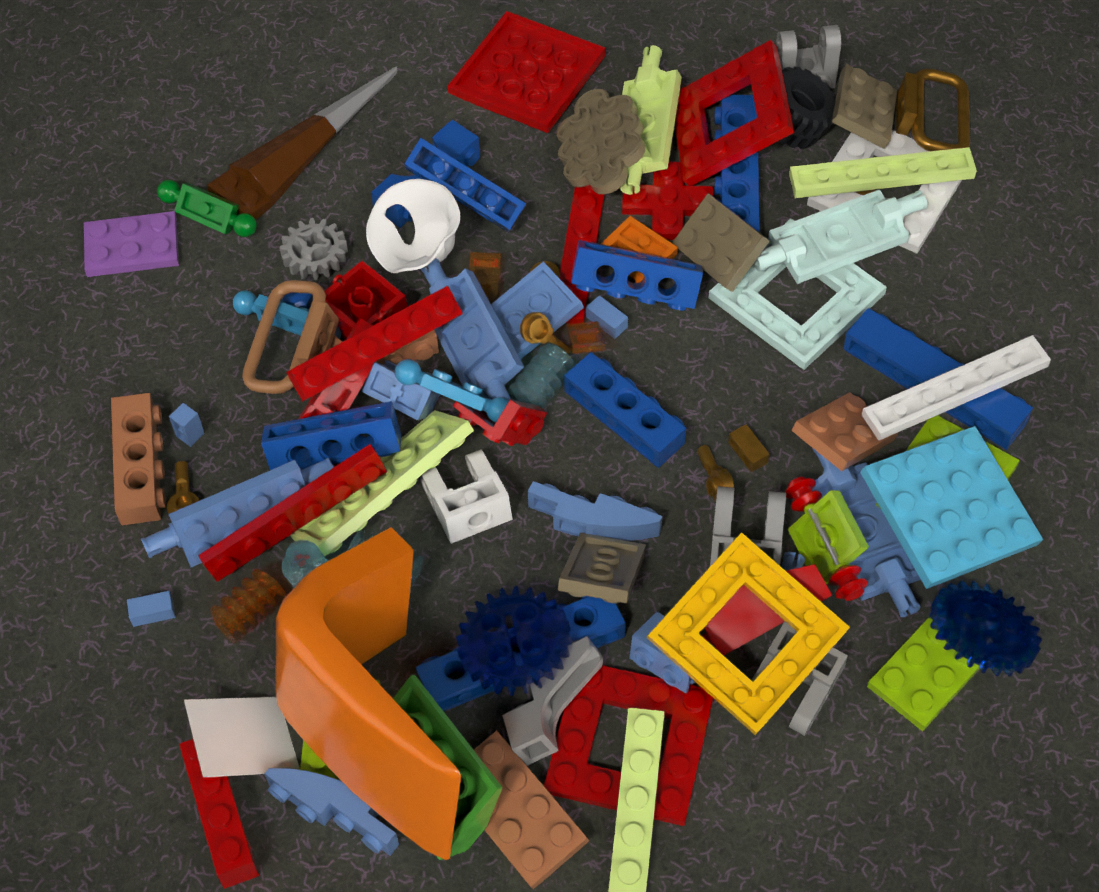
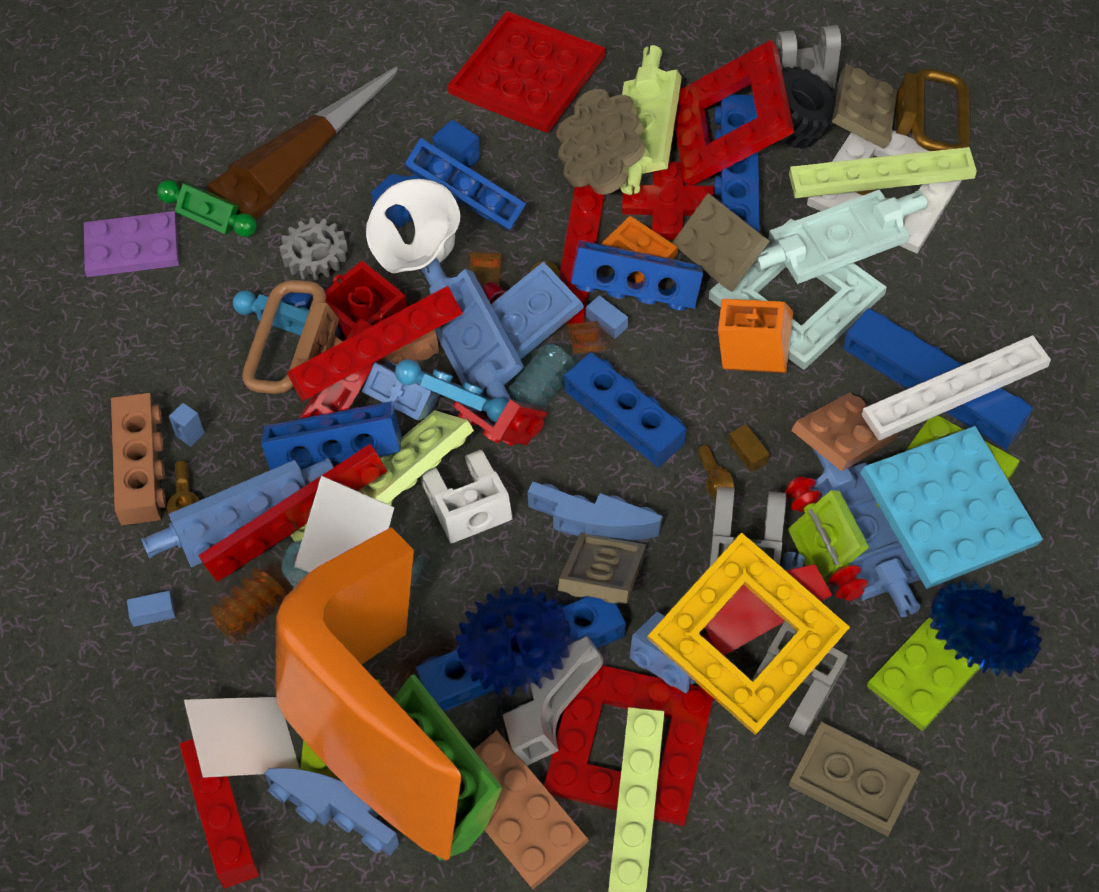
(339, 522): none -> white sticker
(492, 291): none -> dark red hinge
(537, 329): pearl gold plate -> none
(755, 335): none -> orange slope
(854, 778): none -> dark tan plate

